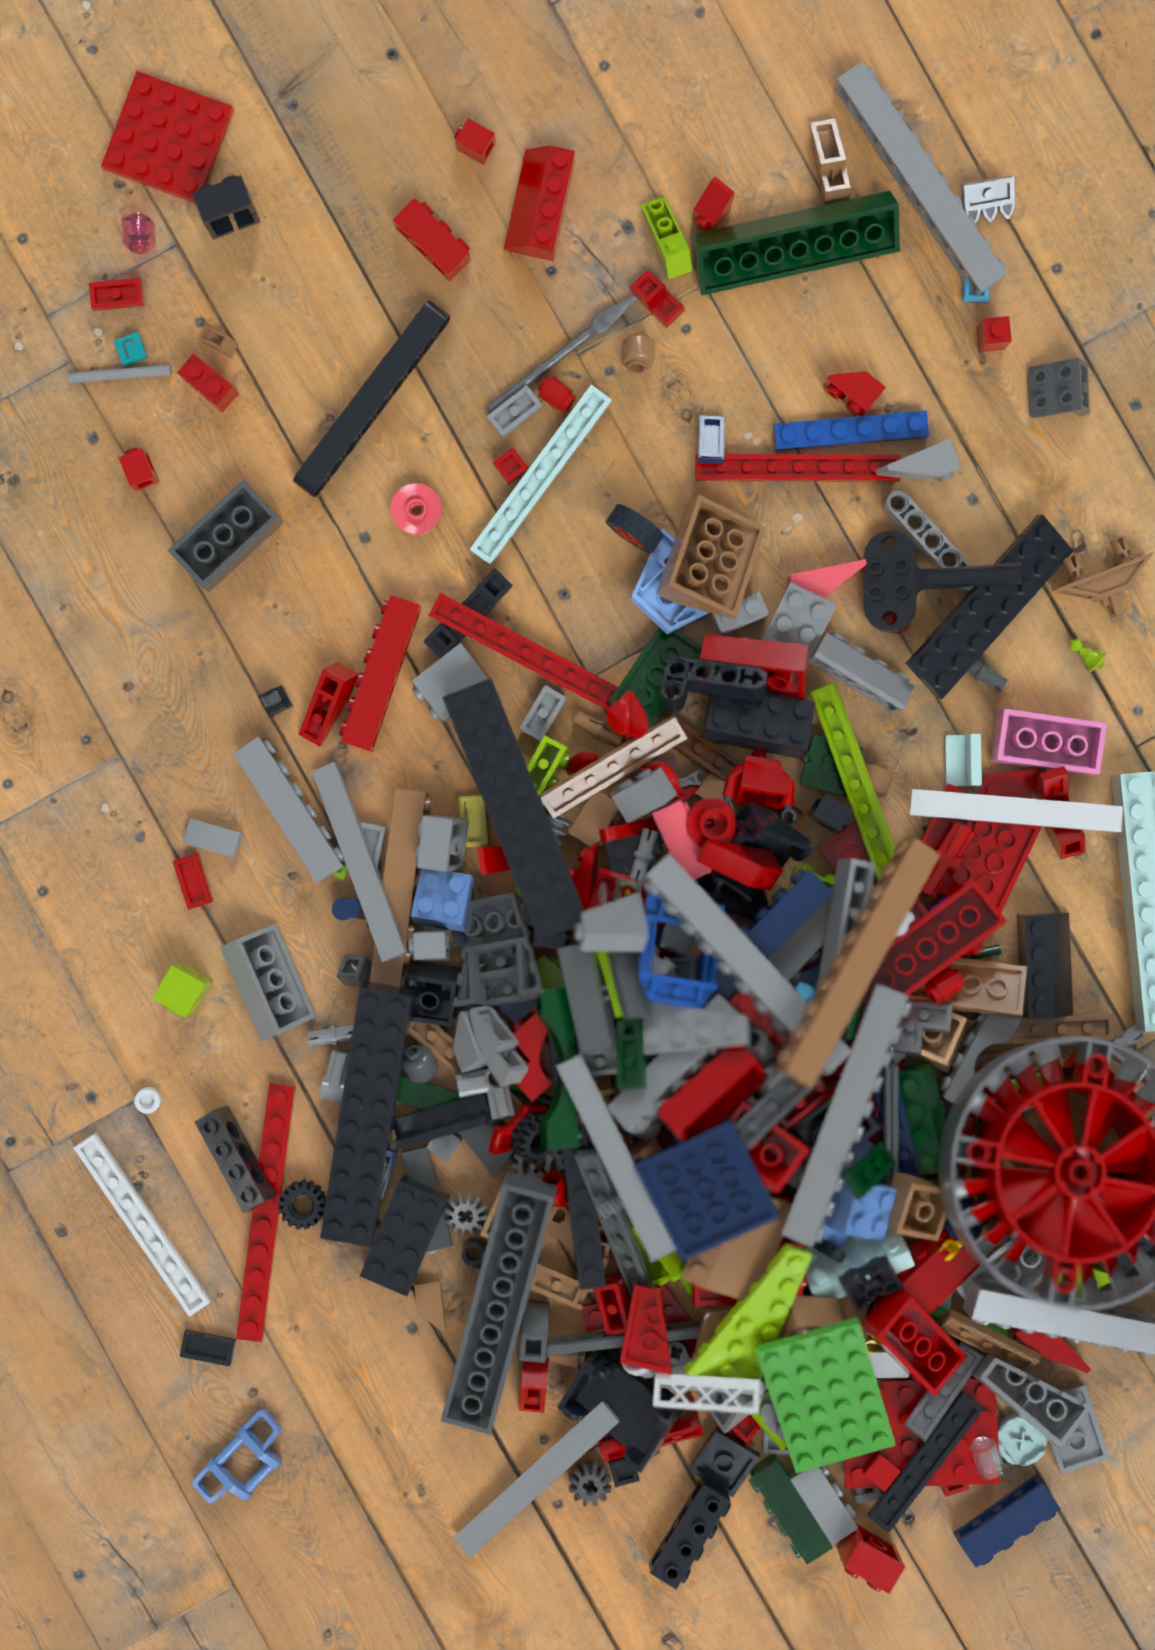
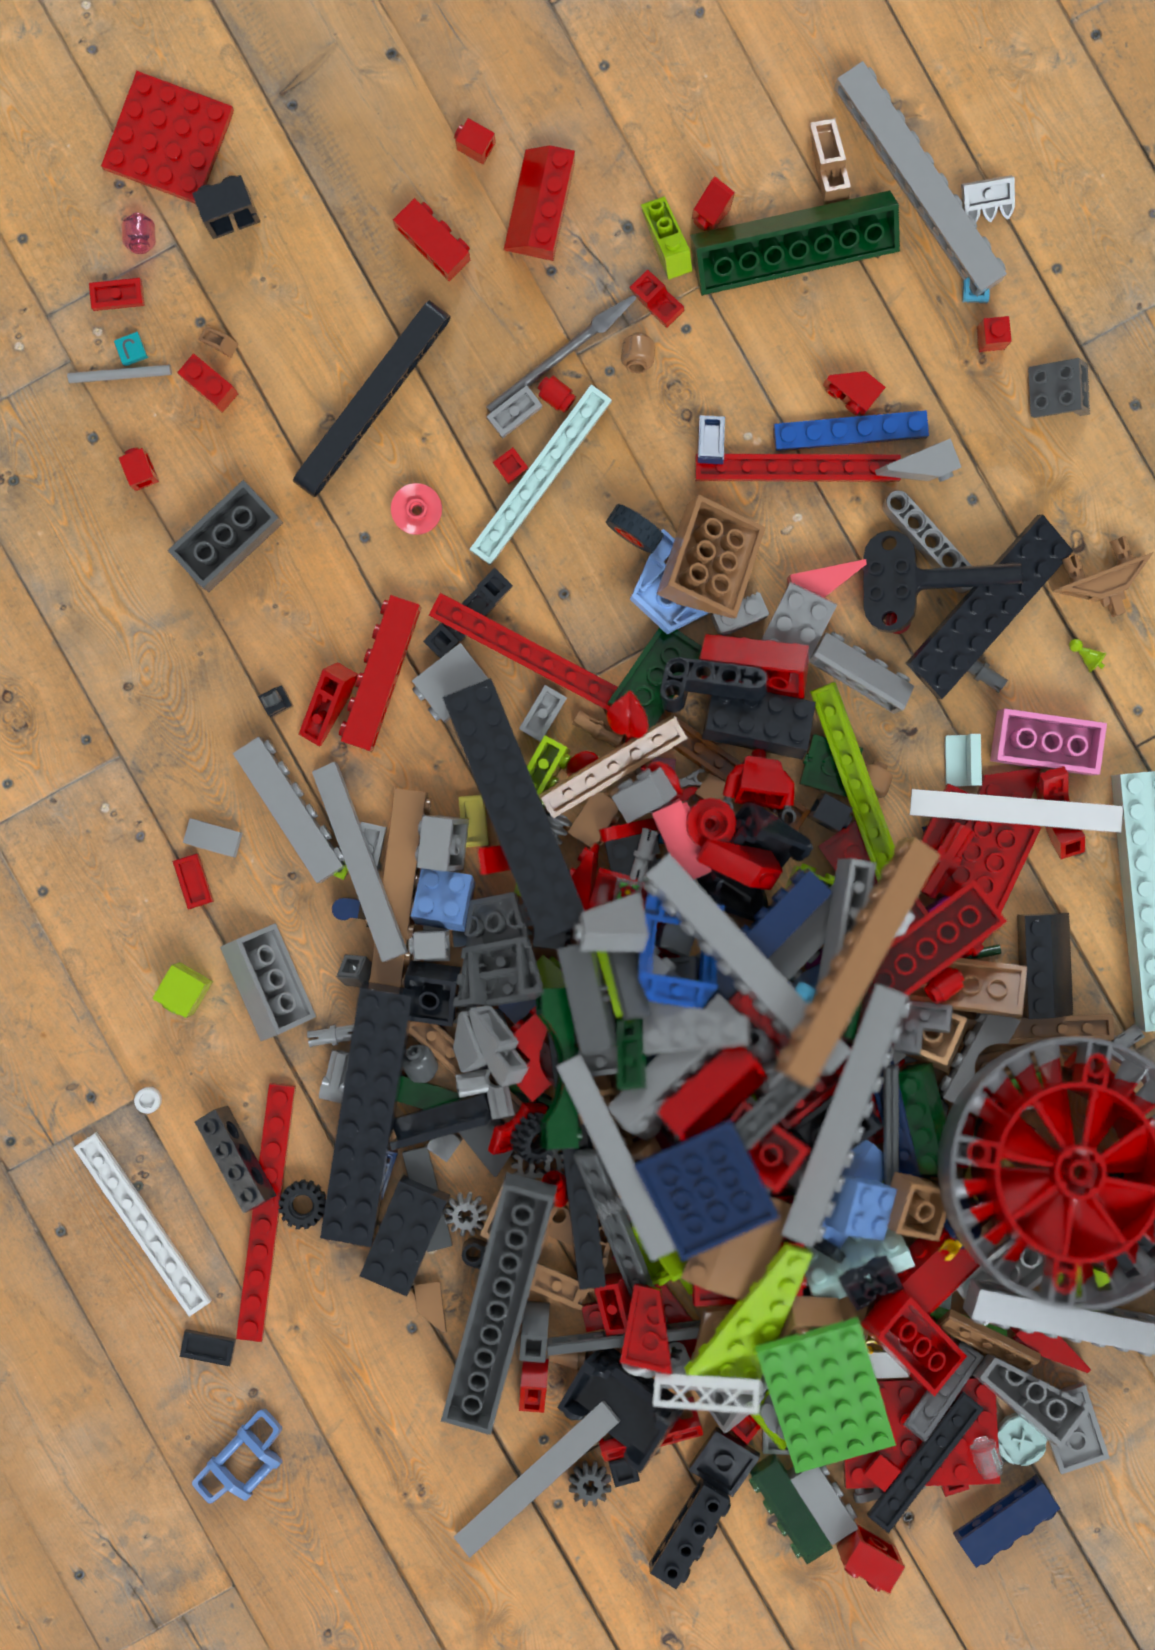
(868, 1170): dark green tile -> none

